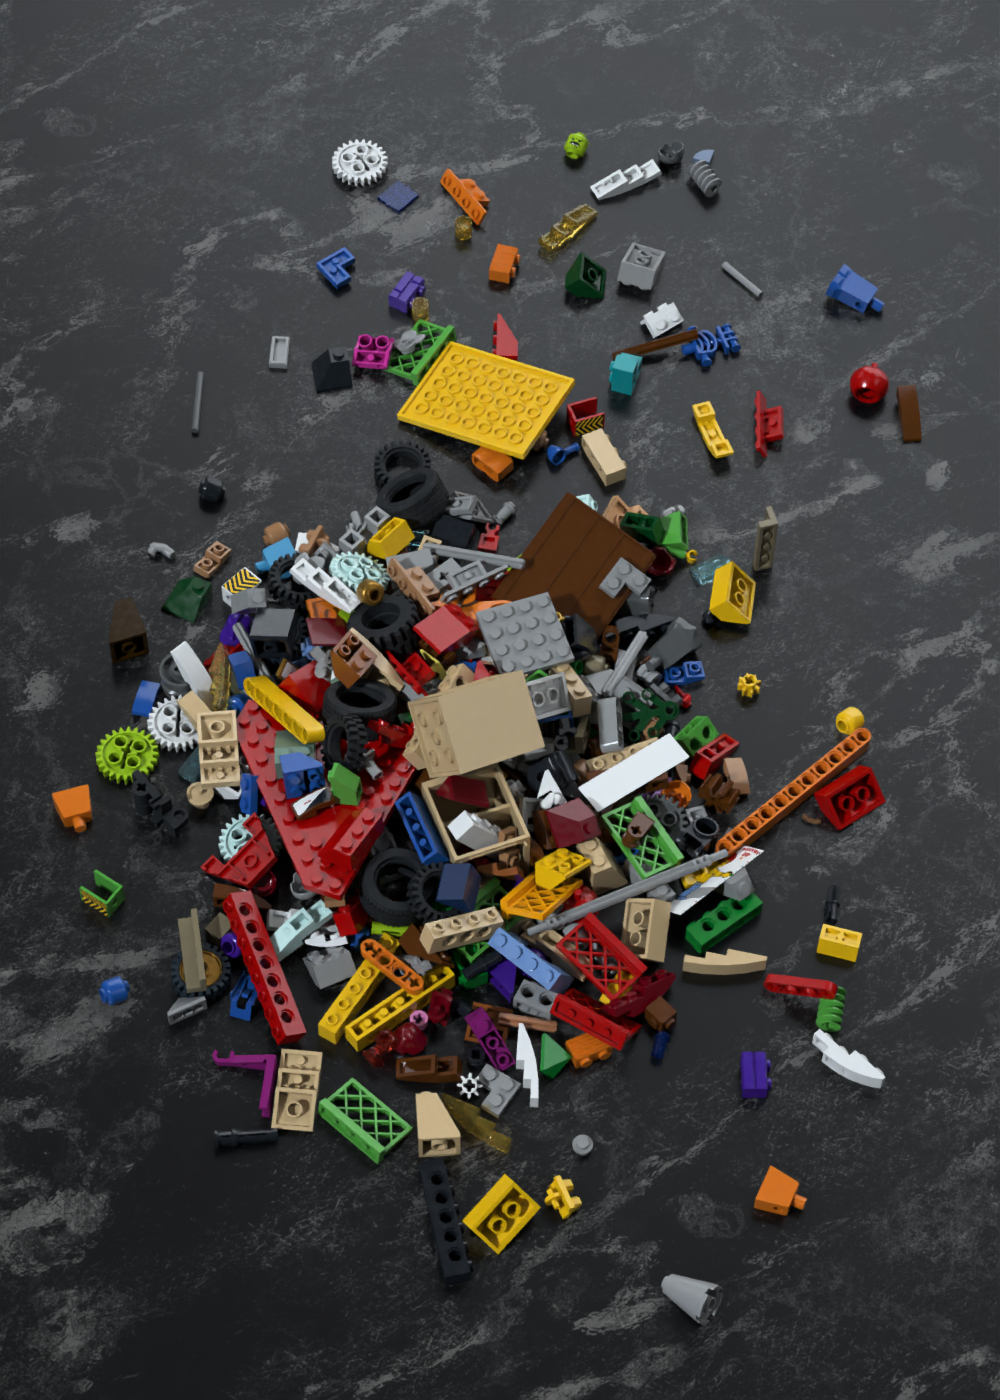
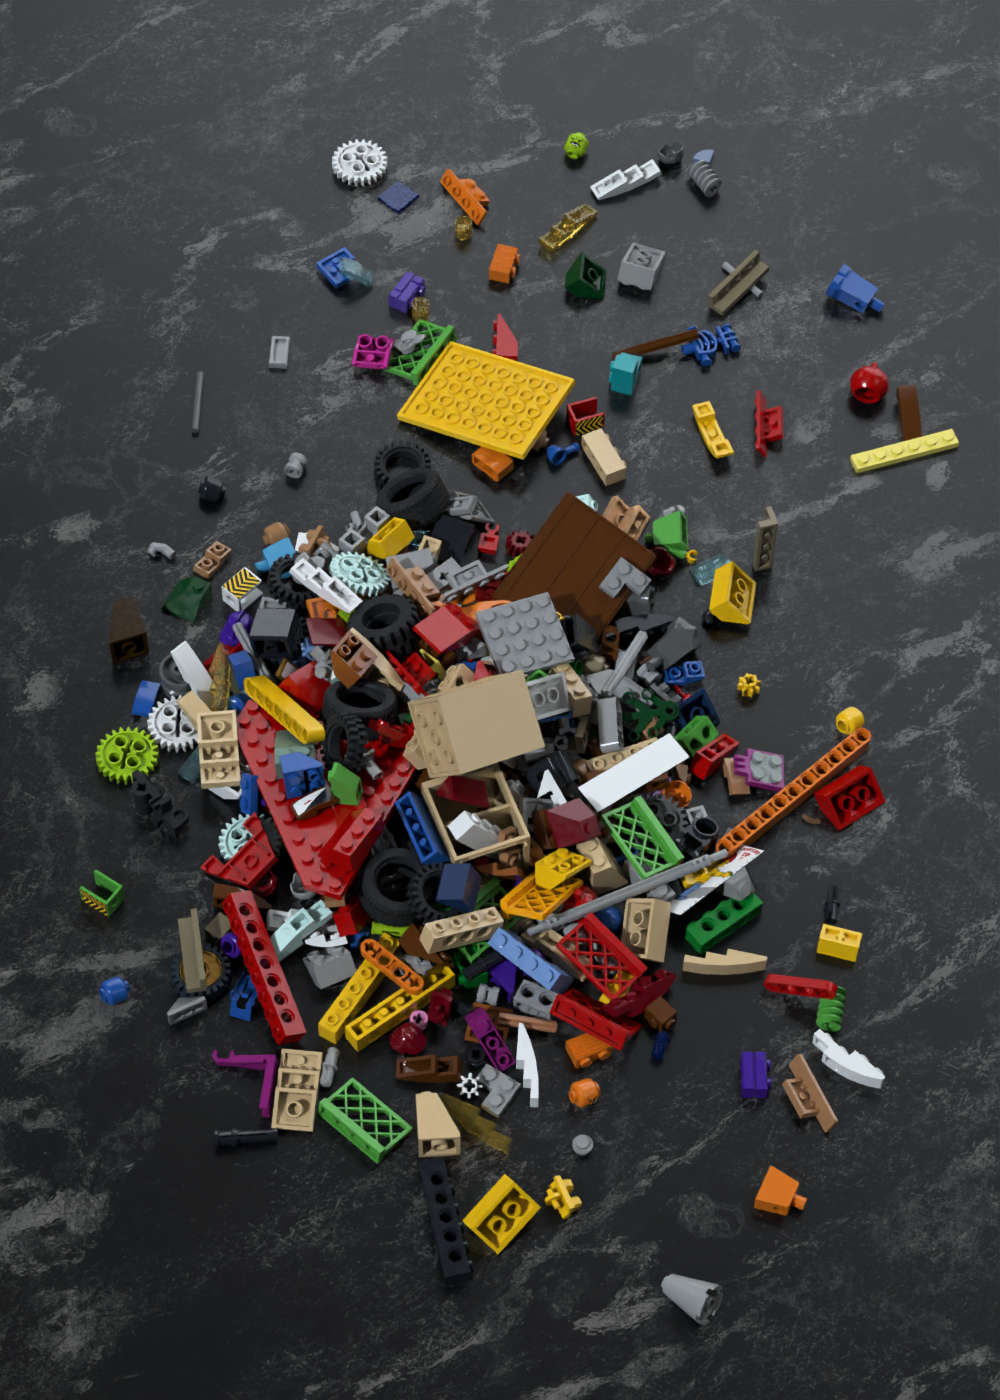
(74, 807): orange torso -> none
(199, 797): tan piece -> none
(249, 601): light grey slope -> none
(296, 463): none -> light grey wheel
(329, 1067): none -> light grey axle
(332, 370): black slope -> none
(354, 269): none -> clear light blue slope
(370, 592): pearl gold head -> none
(386, 1042): clear red leg -> none
(472, 555): light grey axle -> none
(493, 994): none -> light grey wheel
(508, 509): light grey pin -> none
(517, 543): none -> dark red gear
(550, 799): white arm -> none
(552, 1057): green slope -> none
(584, 1092): none -> orange head
(611, 918): none -> blue hair
(637, 830): reddish brown piece -> none
(643, 528): dark green brick -> none
(663, 319): white bracket -> none
(696, 705): none -> dark blue slope
(719, 793): reddish brown gear -> none
(737, 283): none -> dark tan fence
(761, 769): none -> piece
(807, 1094): none -> medium nougat bracket
(904, 451): none -> light yellow plate

